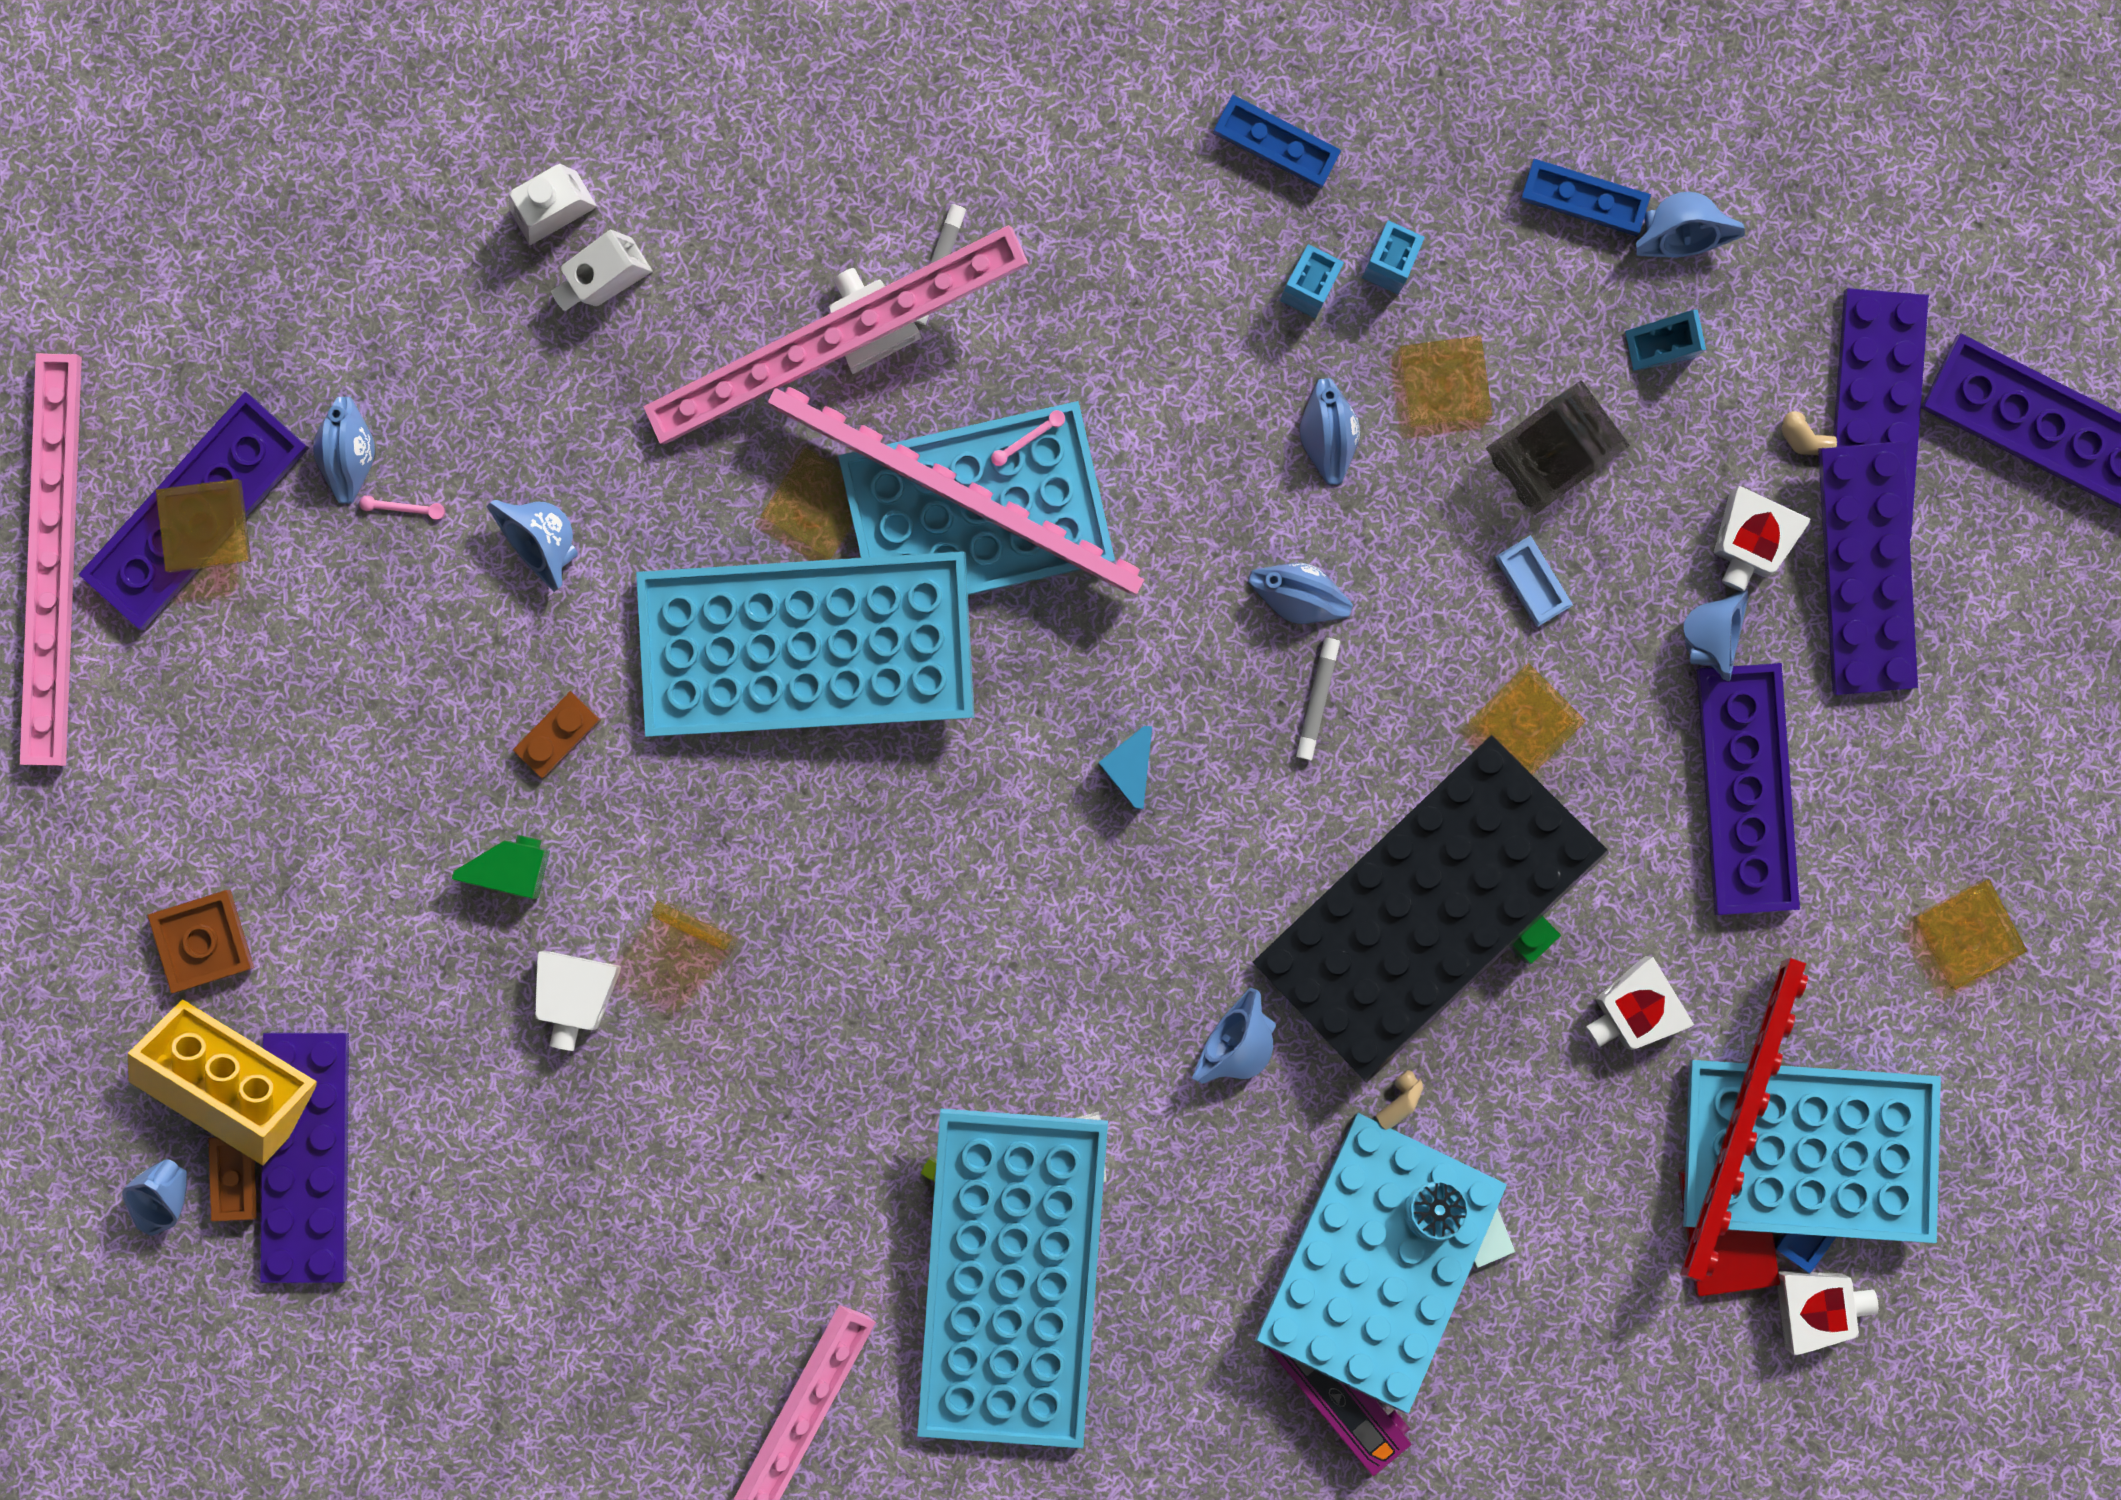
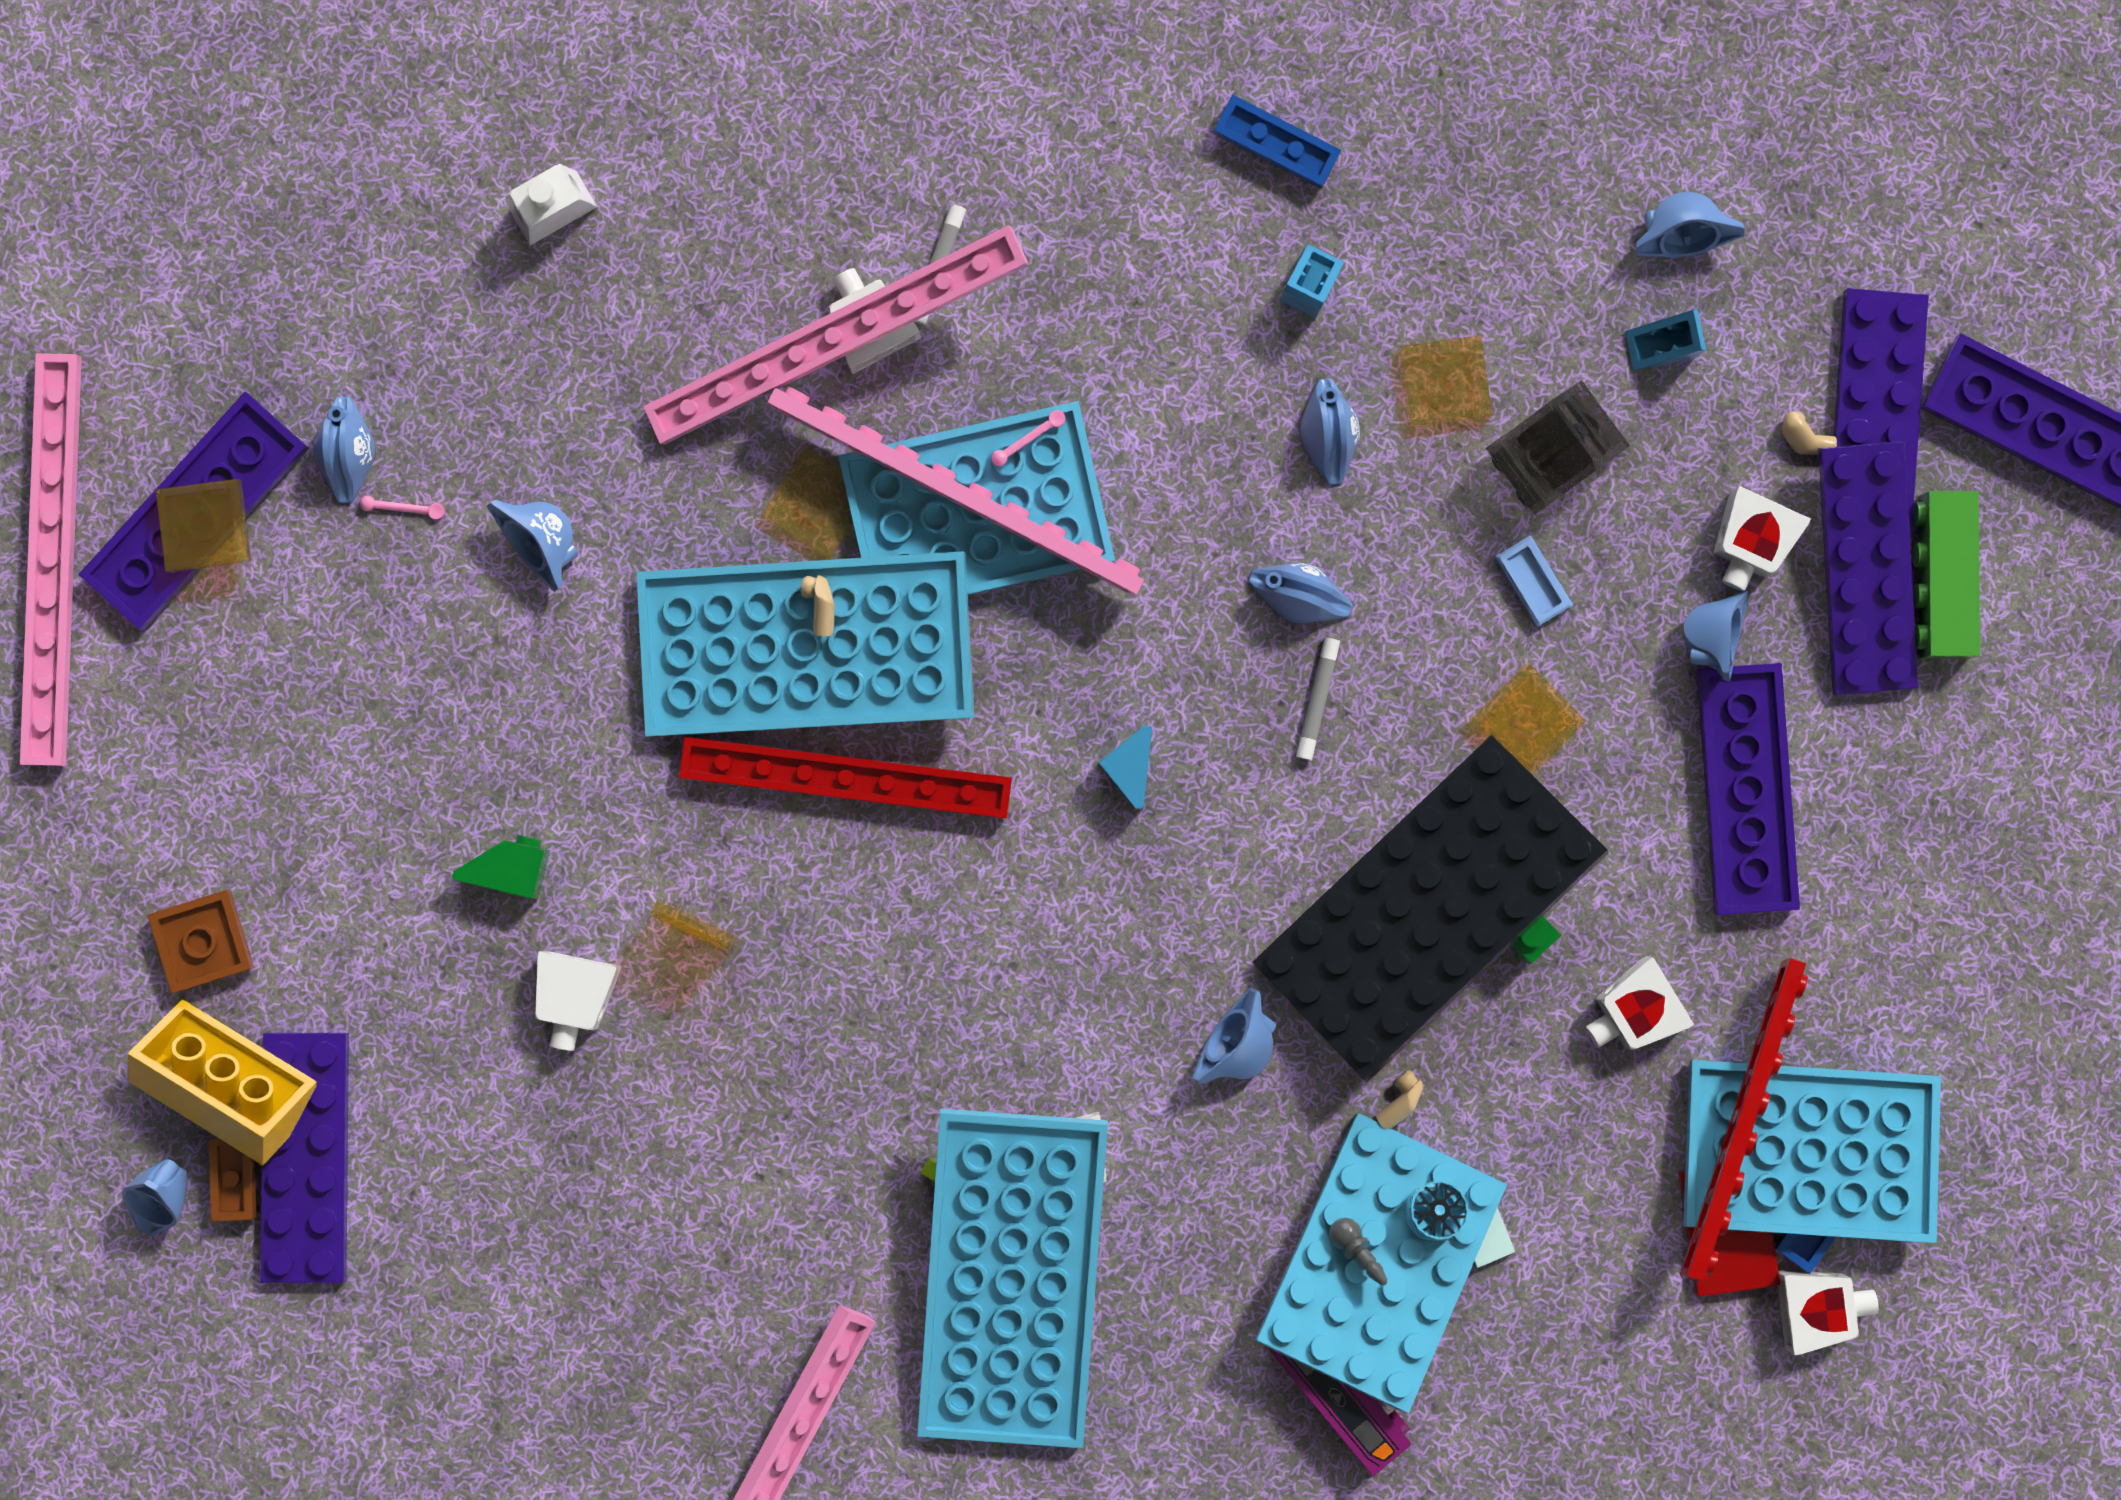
(556, 734): dark orange plate -> none
(615, 266): white torso -> none
(823, 604): none -> tan arm
(845, 777): none -> red plate
(1347, 1236): none -> dark grey bar
(1393, 257): dark azure slope -> none
(1585, 197): blue plate -> none
(1947, 574): none -> bright green brick
(1970, 933): clear yellow tile -> none

